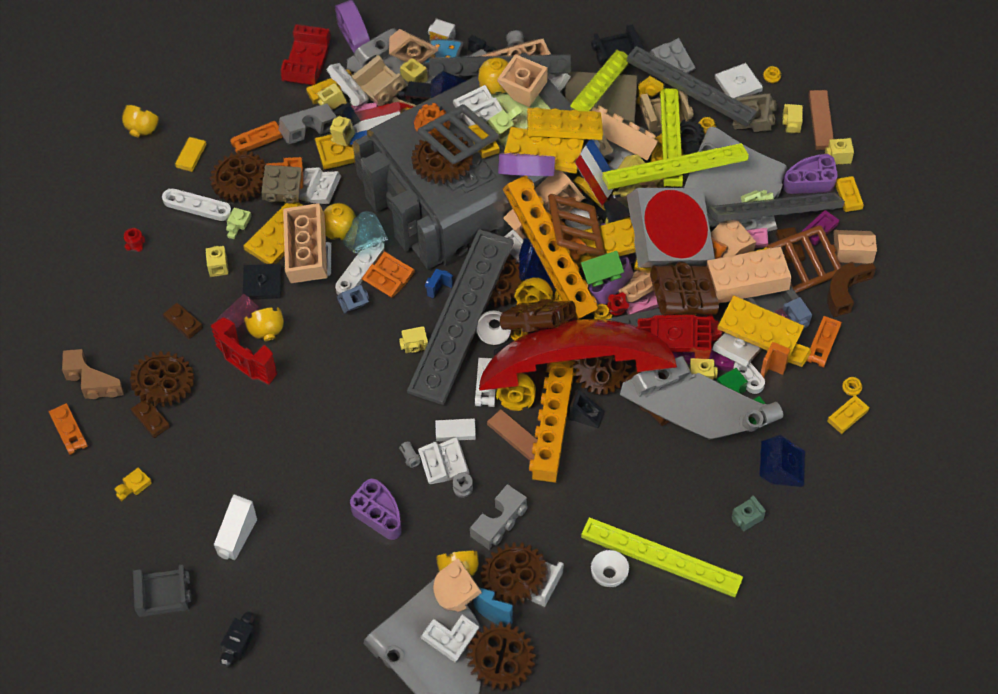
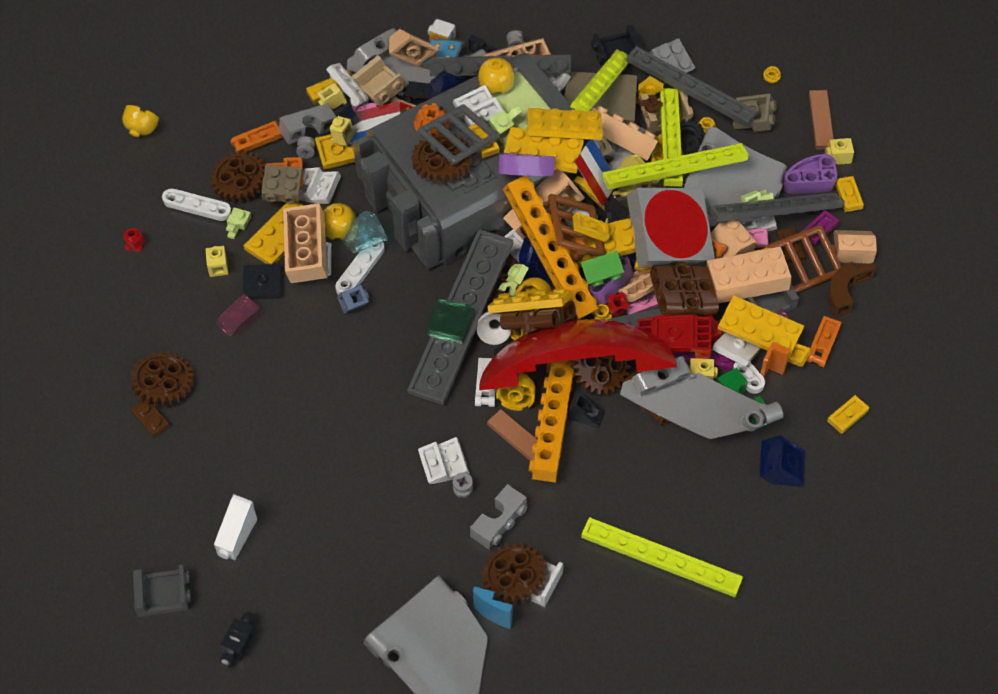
(67, 428): orange plate -> none
(93, 382): medium nougat arch -> none
(134, 482): yellow plate -> none
(182, 321): reddish brown plate -> none
(190, 154): yellow tile -> none
(255, 366): red plate -> none
(265, 323): yellow cylinder -> none
(305, 147): none -> light grey wheel
(306, 55): red plate -> none
(351, 24): medium lavender beam -> none
(377, 503): medium lavender beam -> none
(388, 275): orange slope -> none
(411, 457): light grey pin -> none
(413, 340): light yellow brick -> none
(414, 71): light yellow brick -> none
(438, 278): blue bracket -> none
(449, 321): none -> clear green plate
(450, 642): white plate -> none
(455, 587): light nougat slope -> none
(461, 428): white tile -> none
(468, 559): yellow cylinder -> none
(483, 651): reddish brown gear -> none
(515, 277): none -> yellowish green plate
(523, 79): light nougat slope -> none
(526, 301): none -> yellow plate
(590, 227): none -> yellow plate
(612, 560): white piece -> none
(651, 104): none -> reddish brown plate
(738, 82): white plate -> none
(745, 520): sand green brick -> none
(792, 118): light yellow brick -> none
(798, 312): sand blue brick -> none
(852, 381): yellow plate -> none

